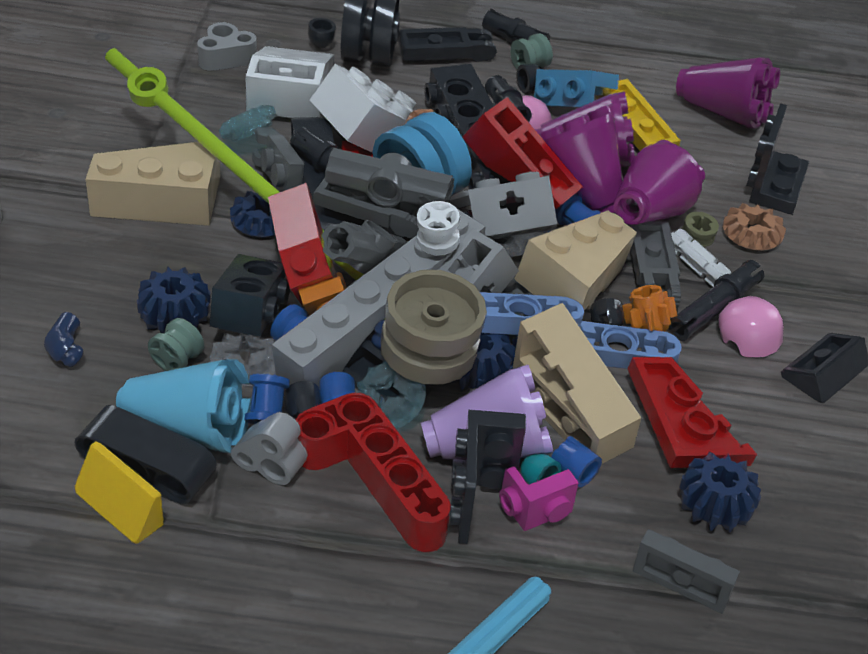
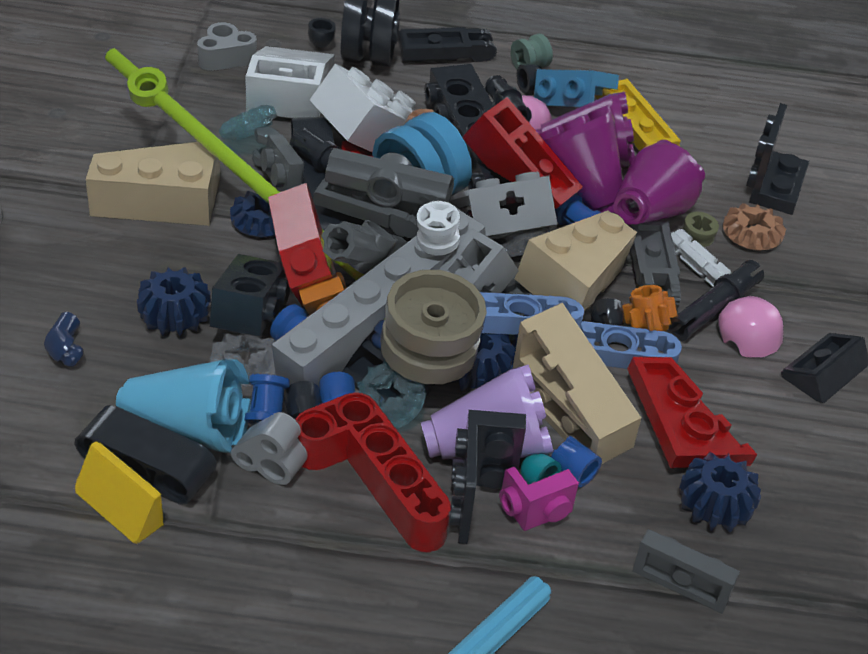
(176, 345): sand green wheel -> none
(508, 27): black pin -> none
(732, 89): magenta cone -> none

